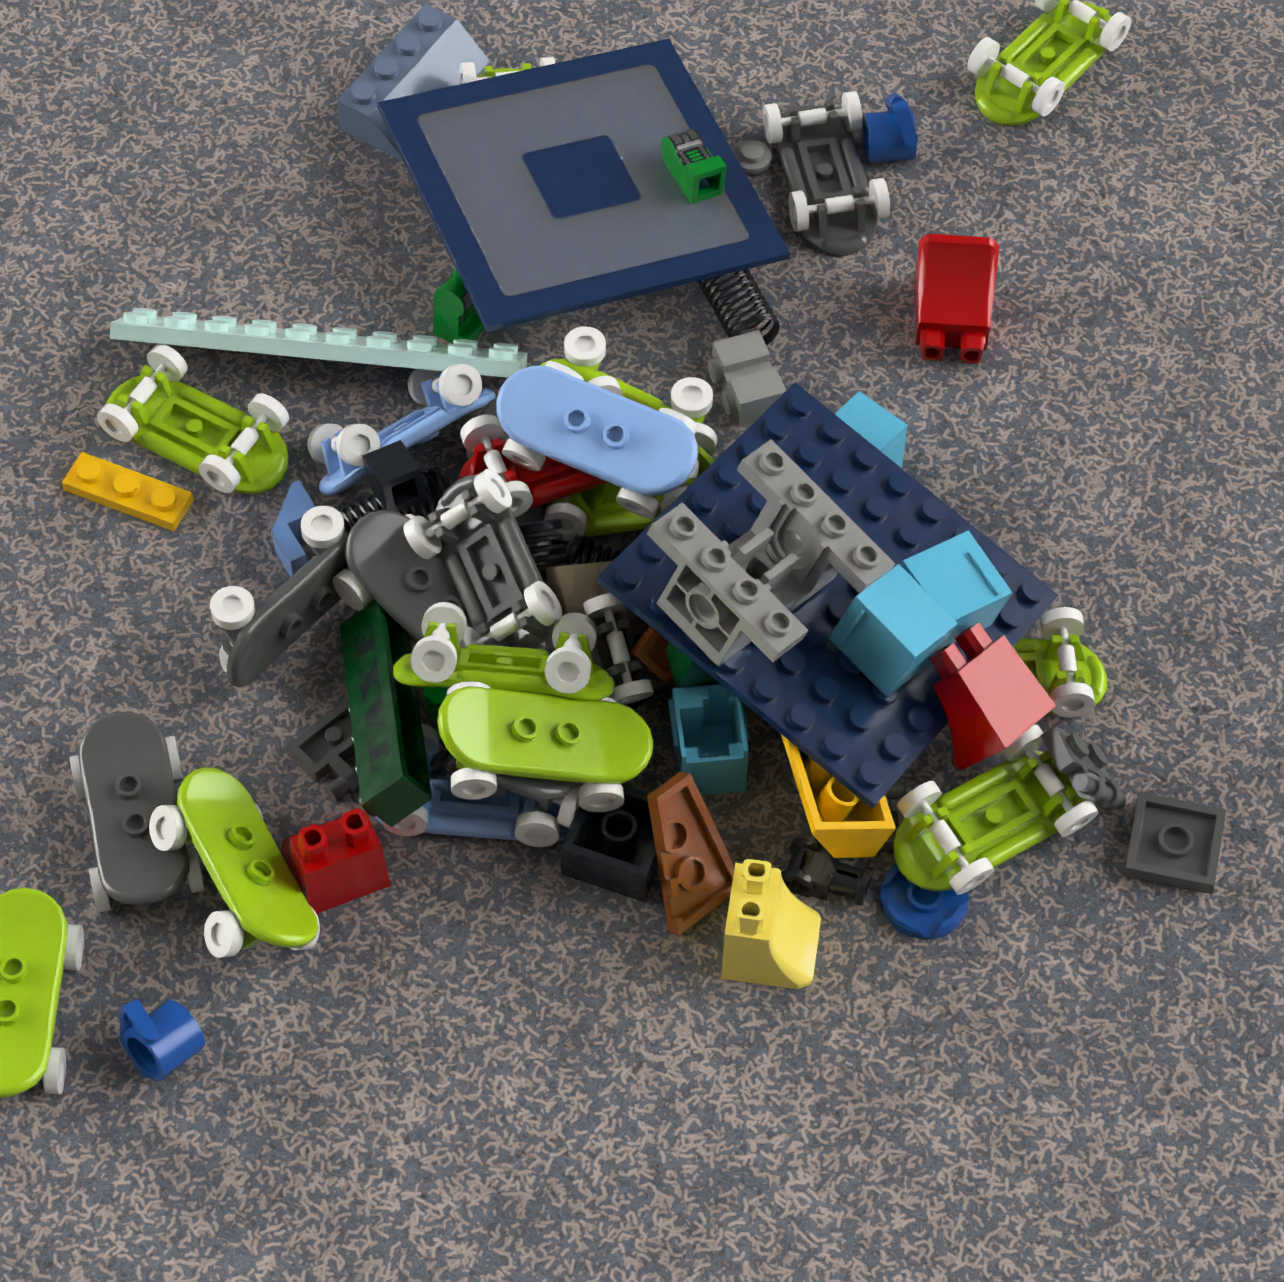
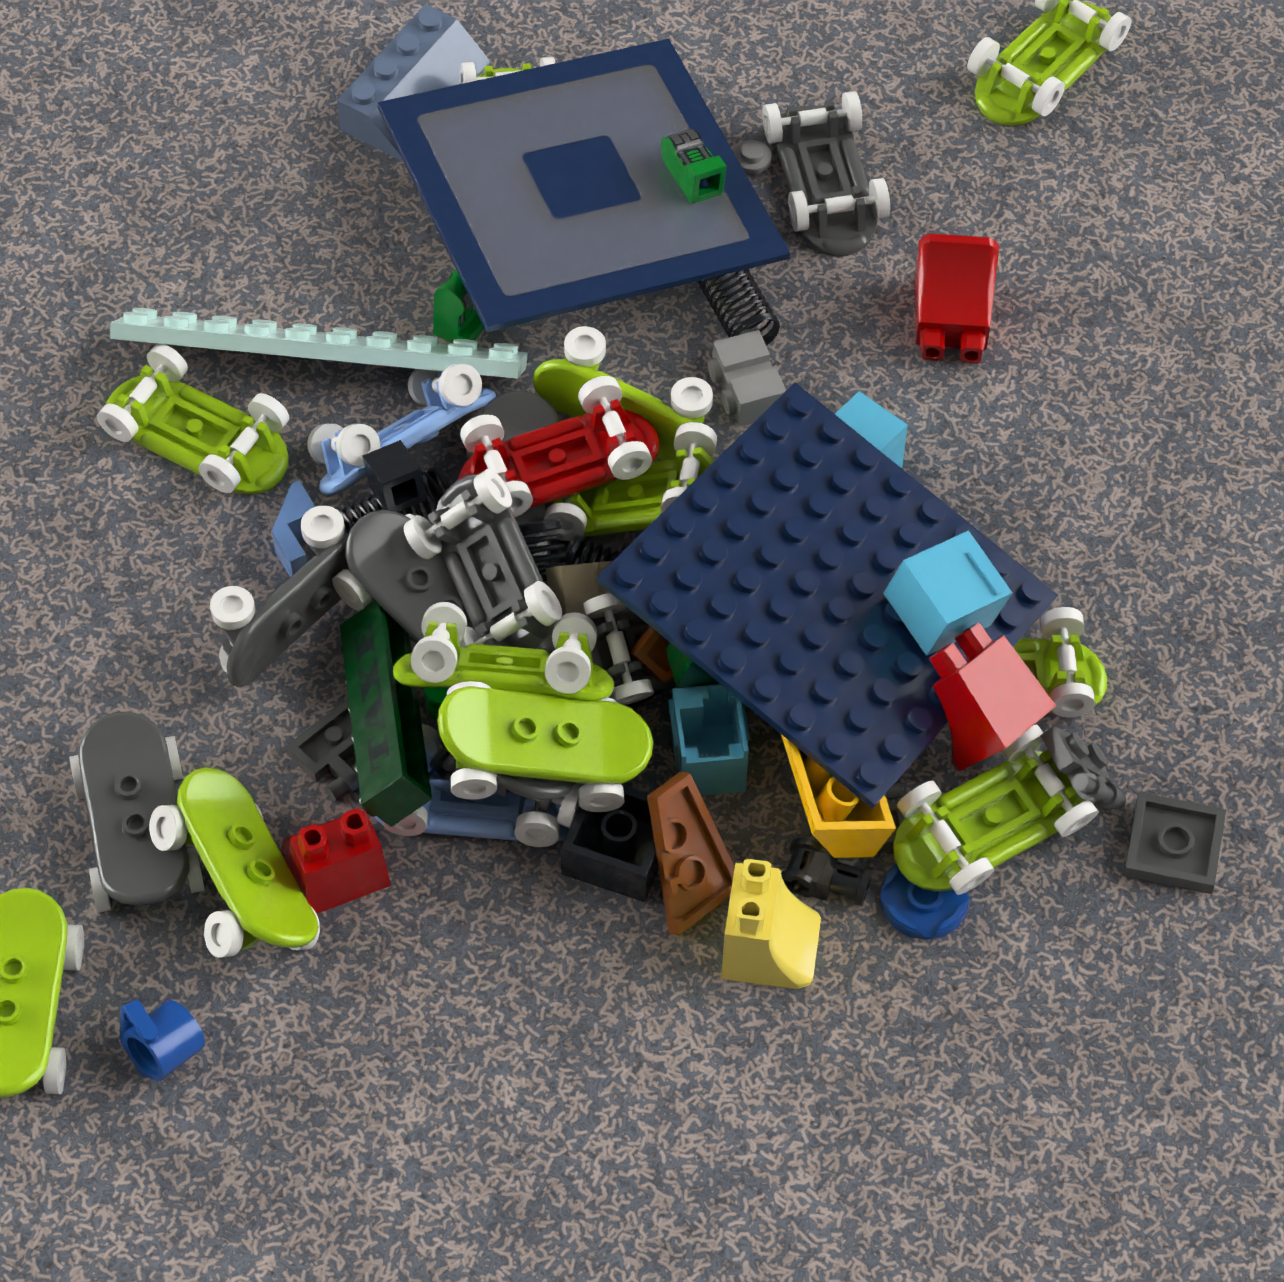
(127, 491): yellow plate -> none
(597, 432): light blue piece -> none
(749, 588): light grey piece -> none
(890, 133): blue piece -> none
(892, 630): medium azure piece -> none

